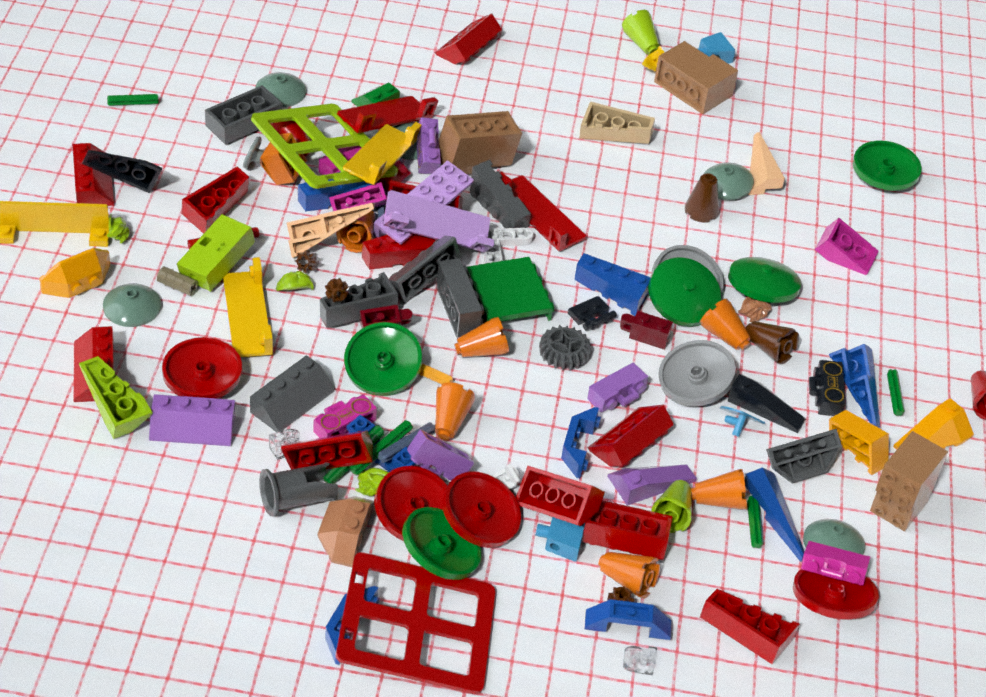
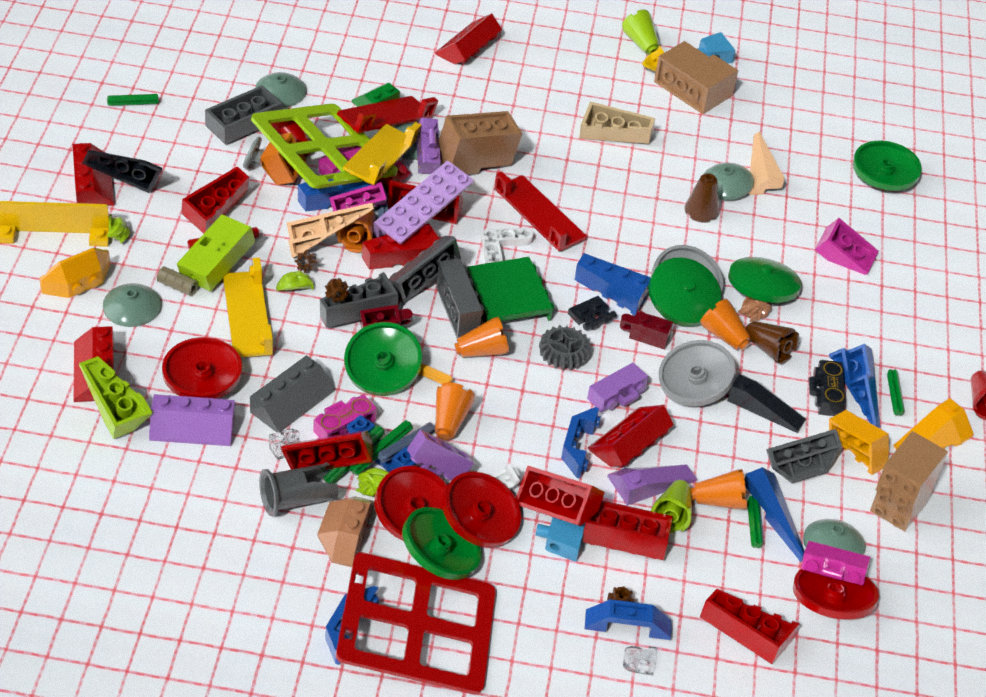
(437, 220): lavender bracket -> none
(498, 197): dark grey wedge -> none
(632, 571): orange cone -> none
(738, 422): dark azure shield -> none

